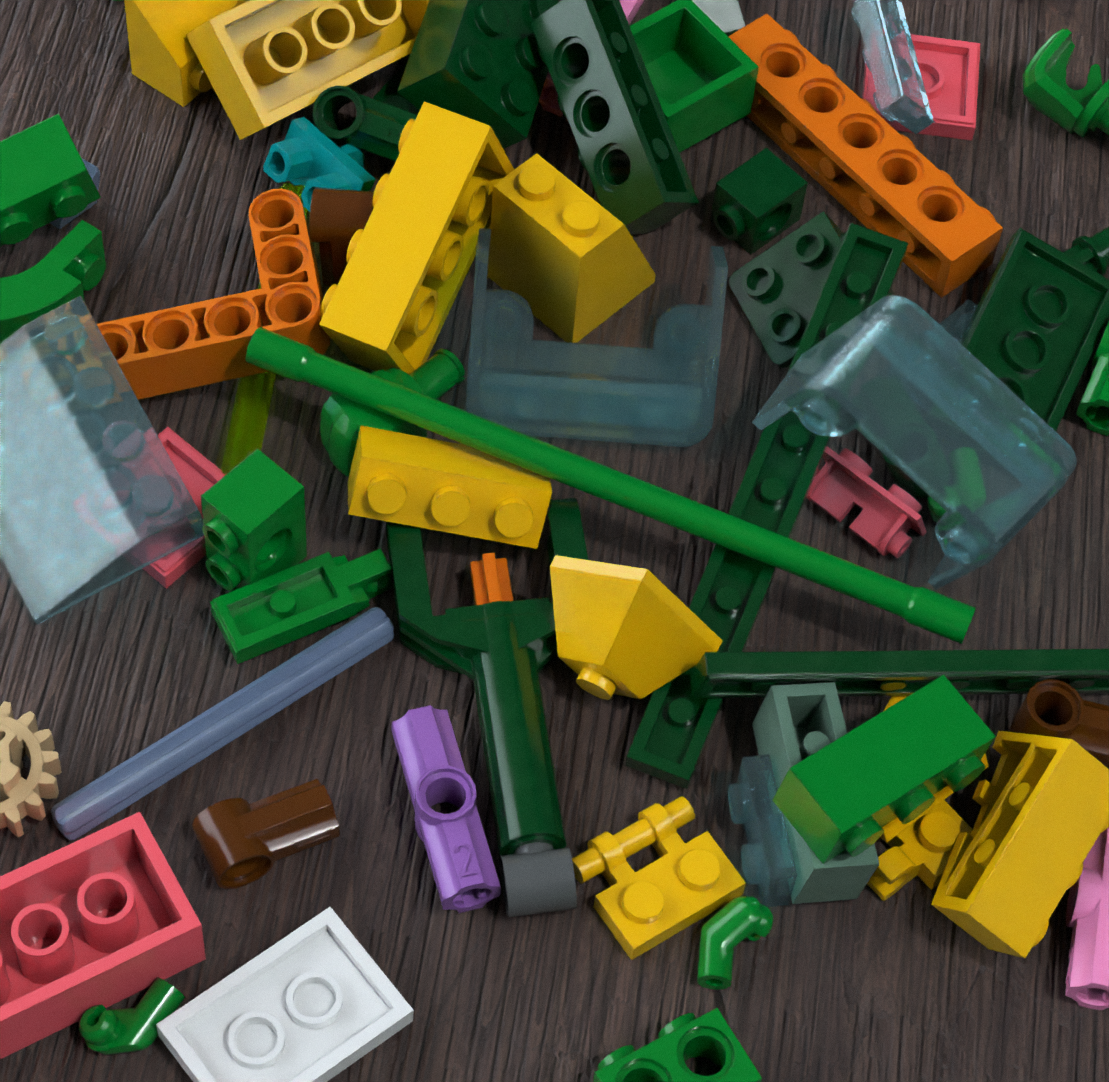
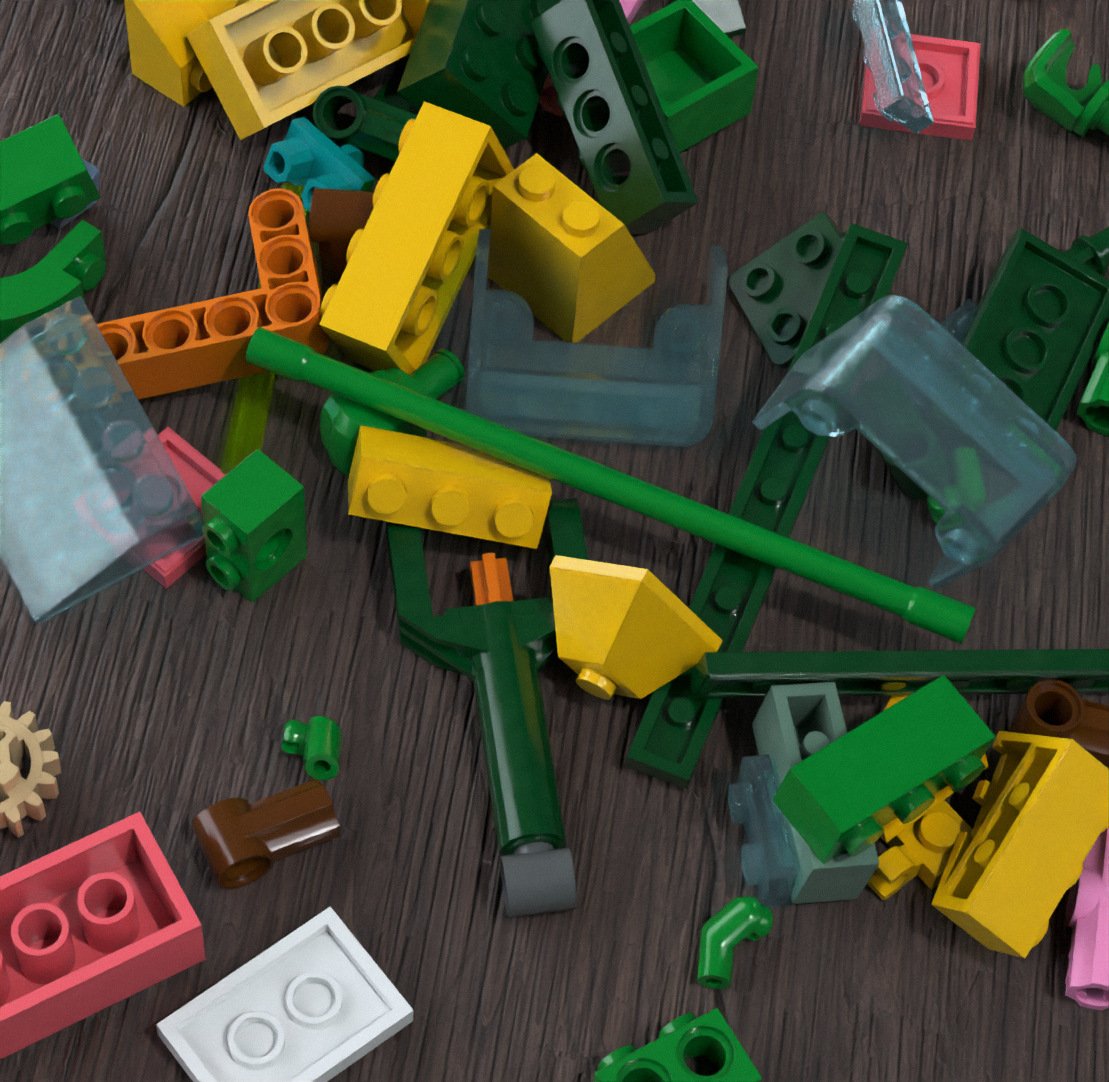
(129, 1028): green arm -> none
(221, 724): sand blue axle -> none
(298, 601): green hinge -> none
(317, 743): none -> green arm
(453, 840): medium lavender piece -> none
(666, 894): yellow plate -> none
(758, 201): dark green brick -> none
(865, 160): orange brick -> none
(884, 513): coral hinge -> none

